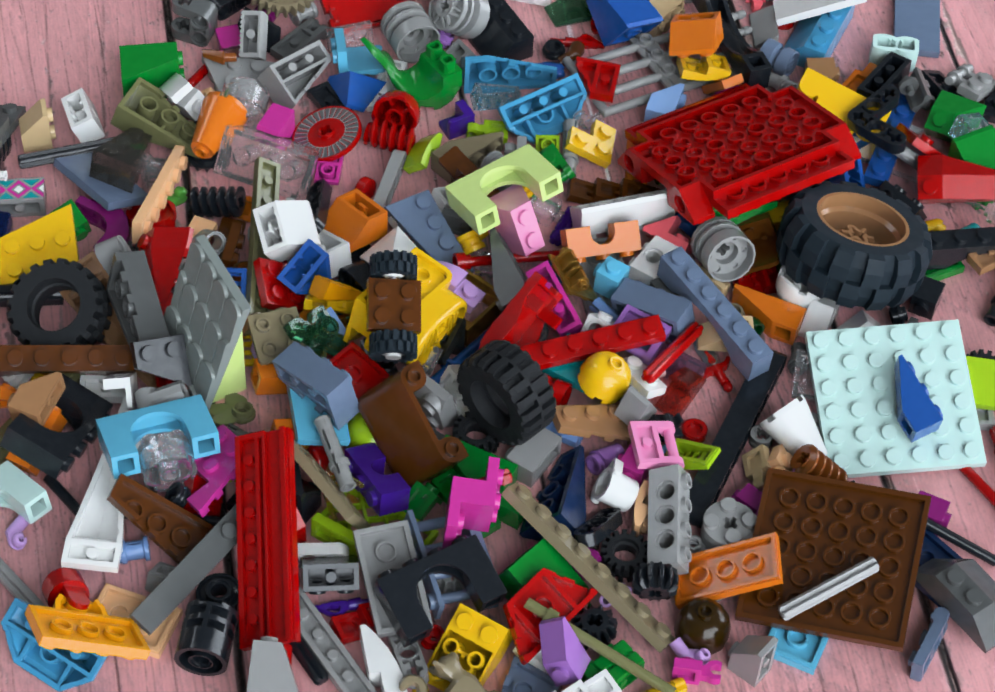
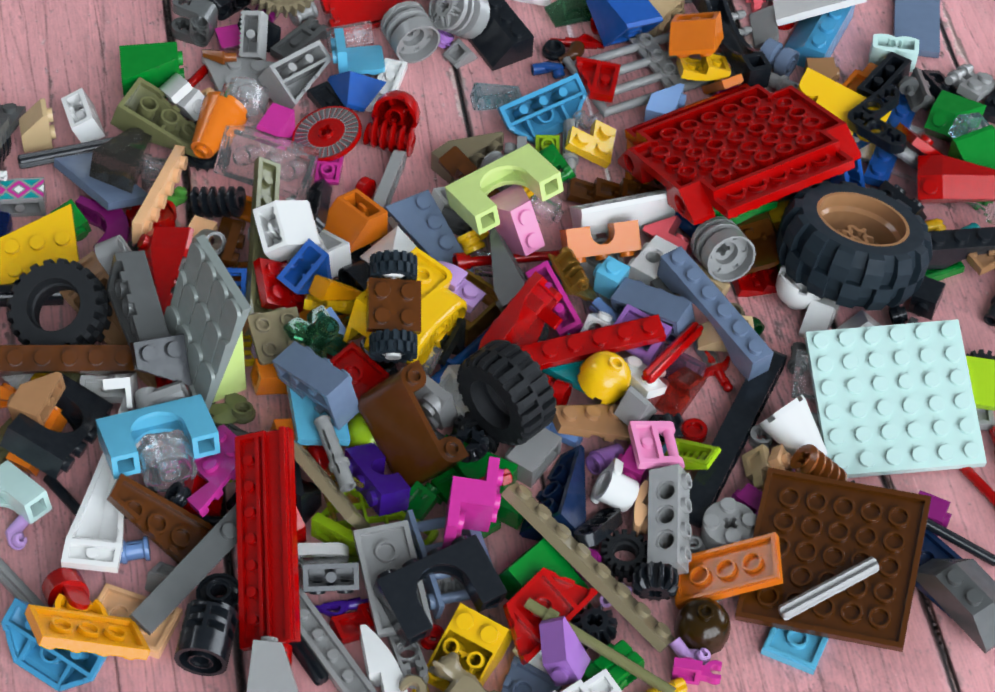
(420, 153): lime slope -> none
(430, 81): green hips -> none
(457, 124): dark purple panel -> none
(479, 445): none -> black gear
(489, 126): lime plate -> none
(505, 72): dark azure wedge -> none
(564, 223): dark purple axle -> none
(752, 657): light grey slope -> none
(779, 317): orange slope -> none
(914, 407): blue slope -> none
(929, 643): sand blue hinge -> none

